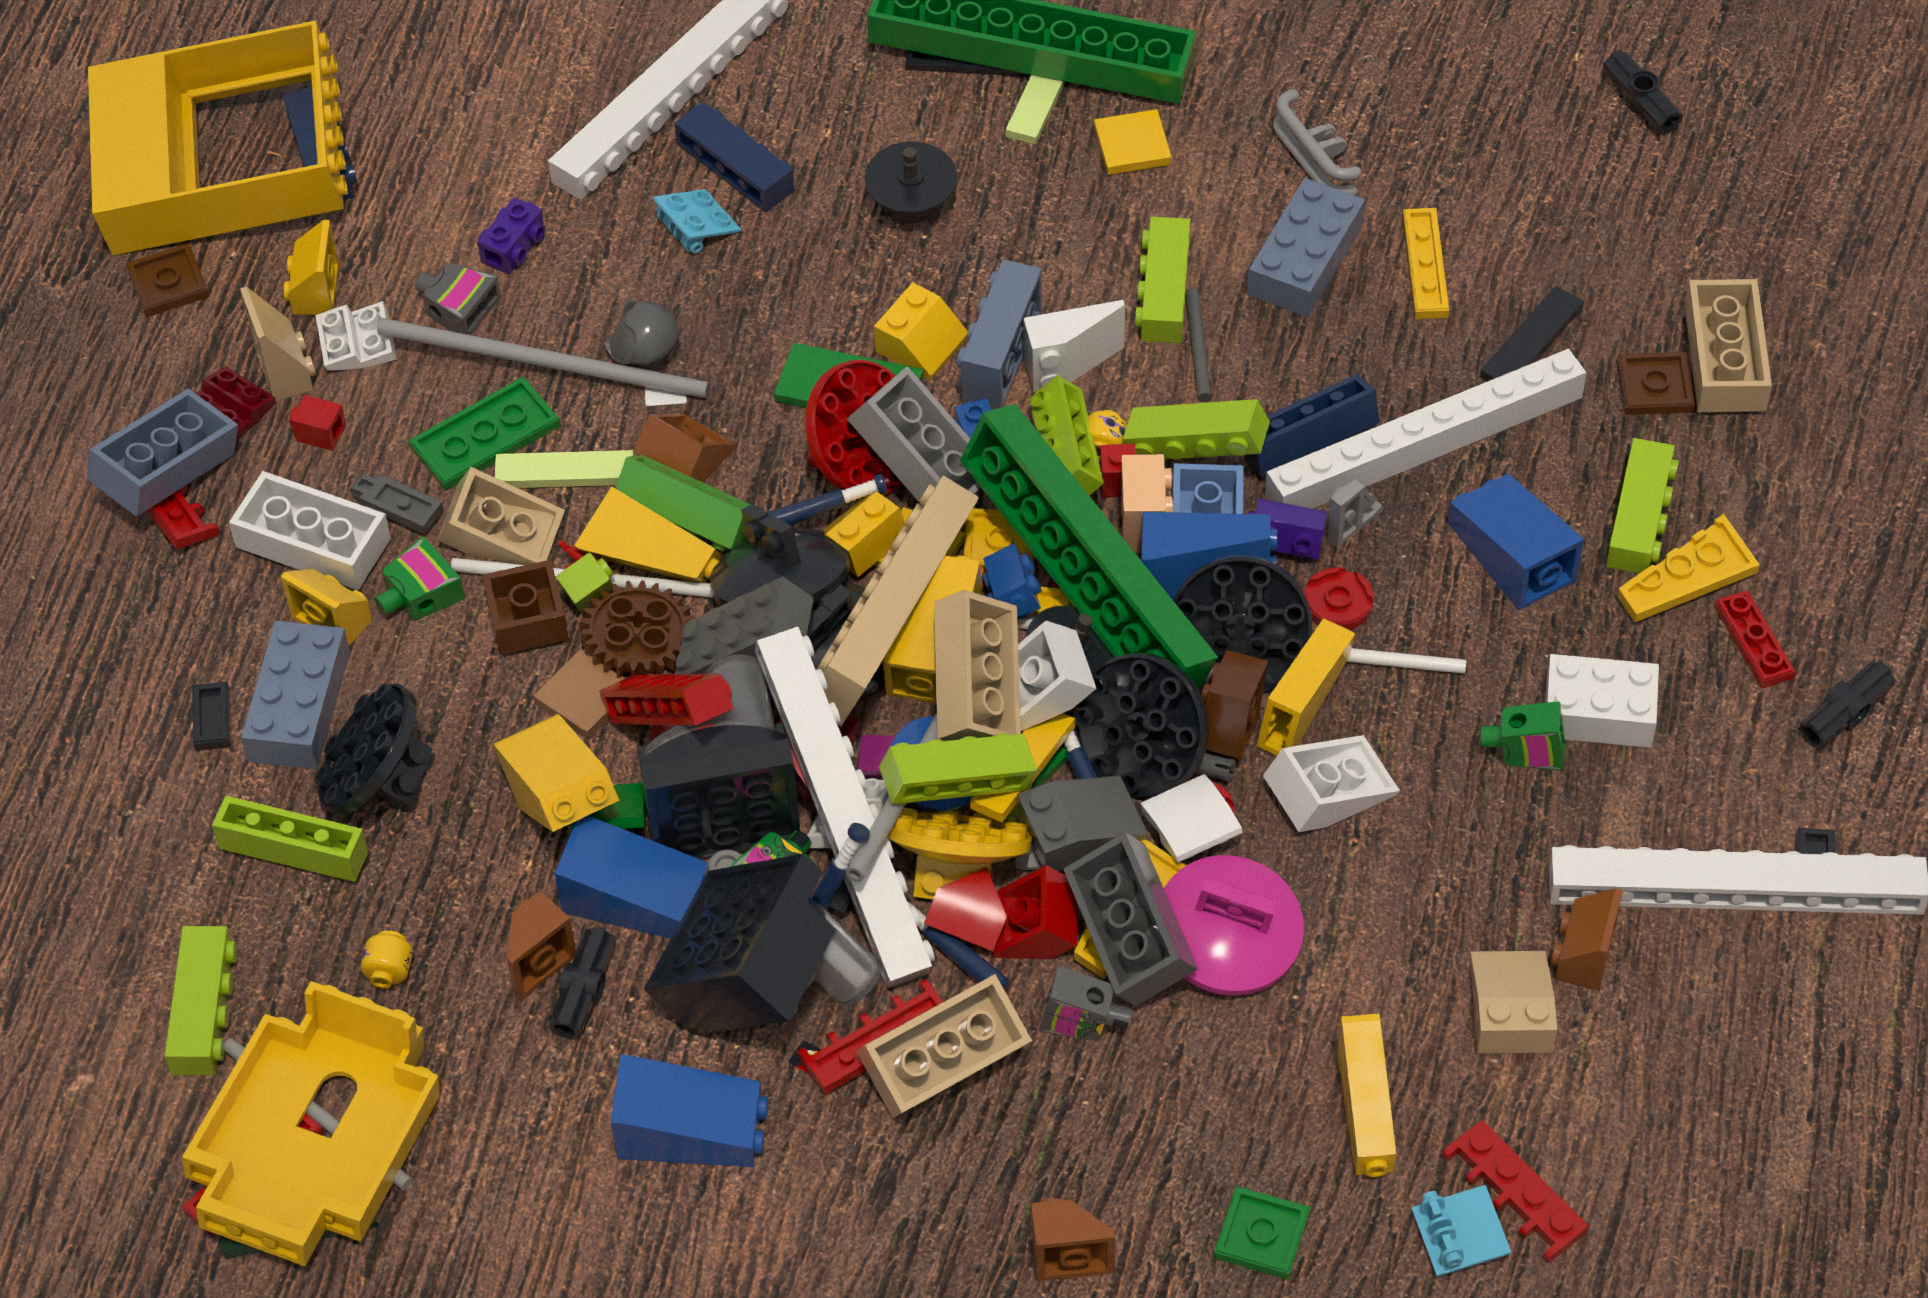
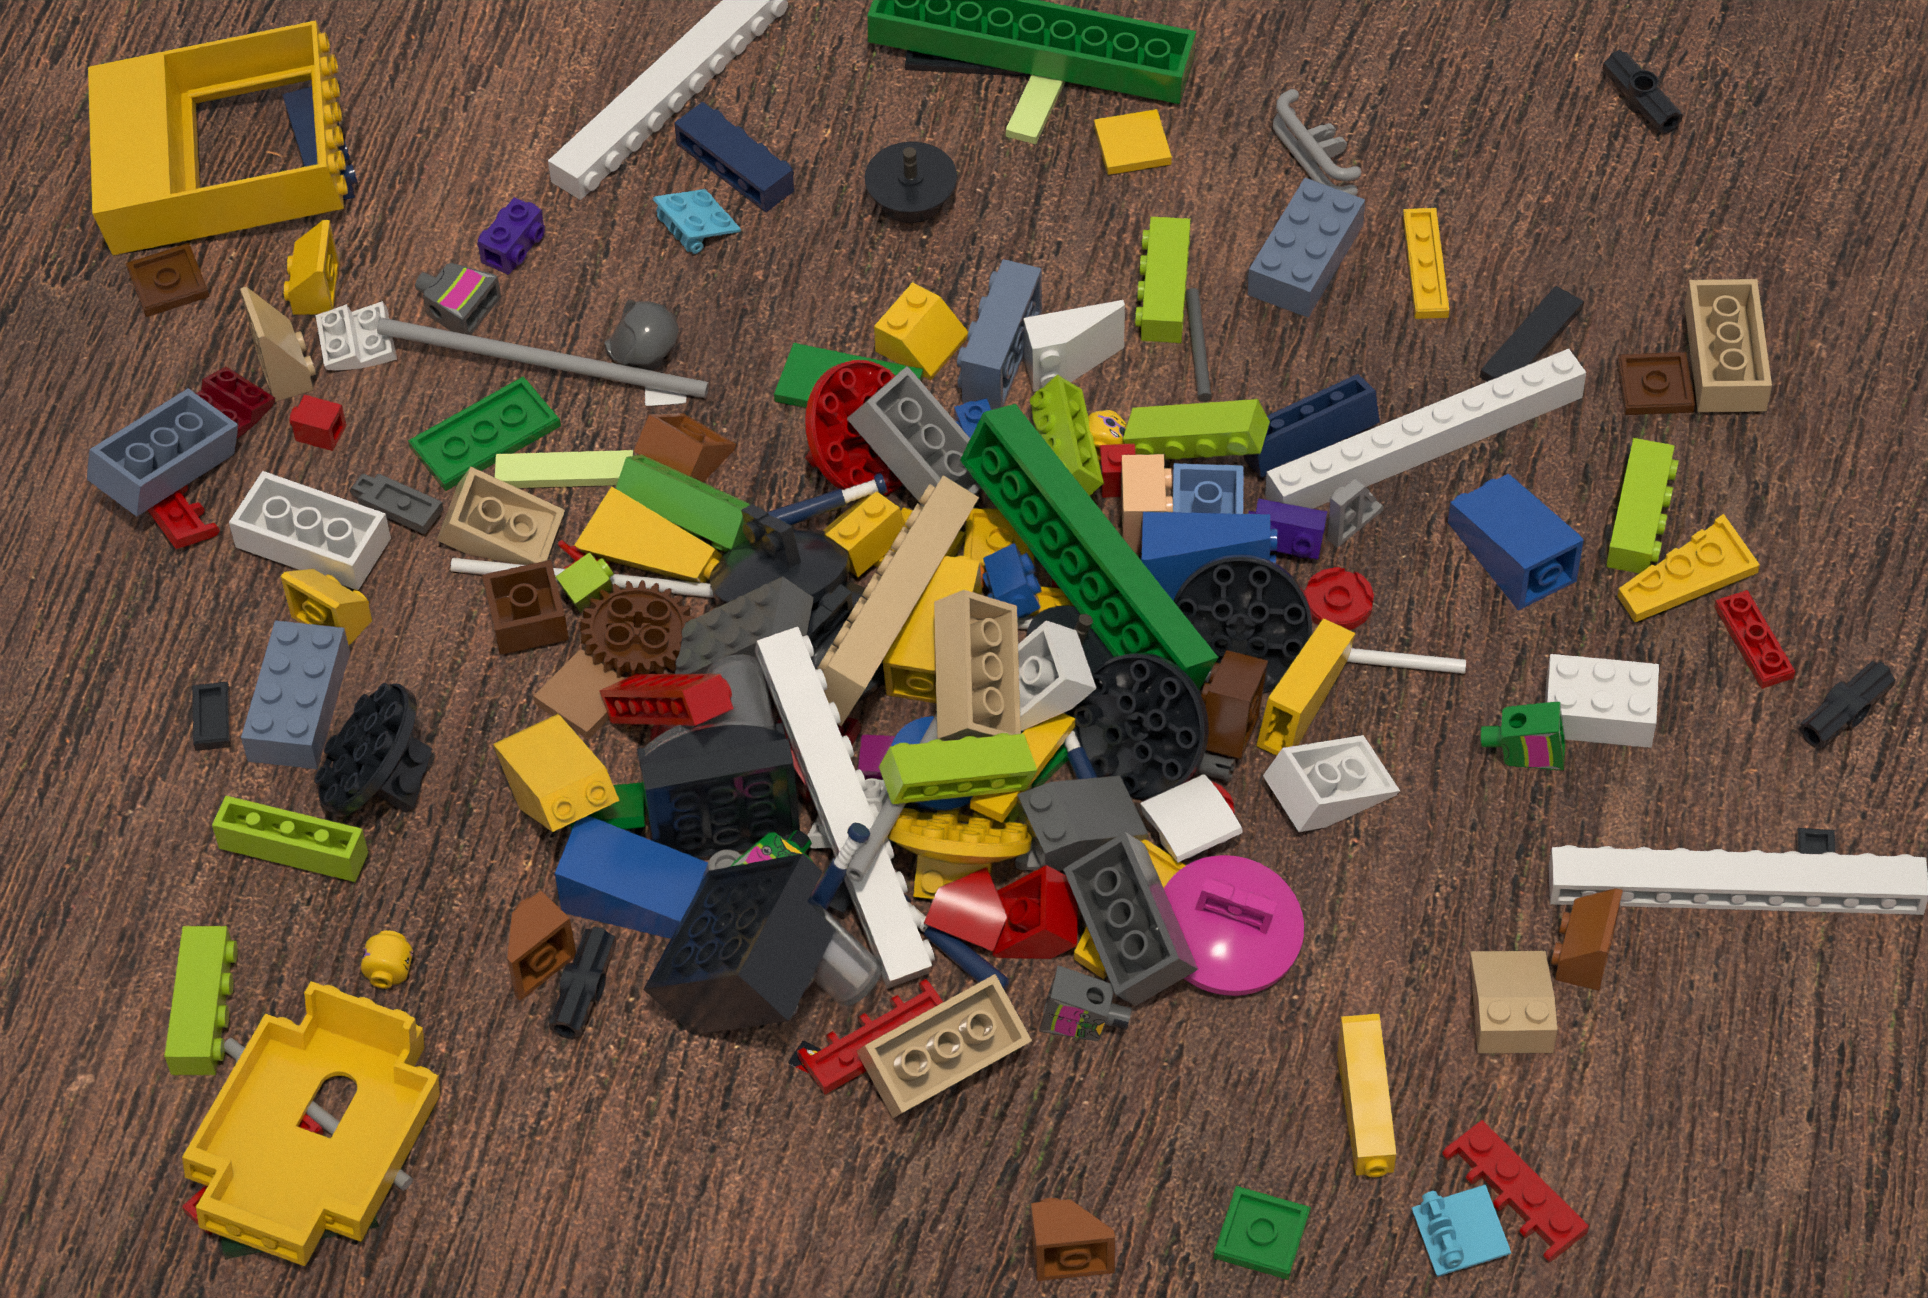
(419, 582): green torso -> none
(686, 1114): blue slope -> none

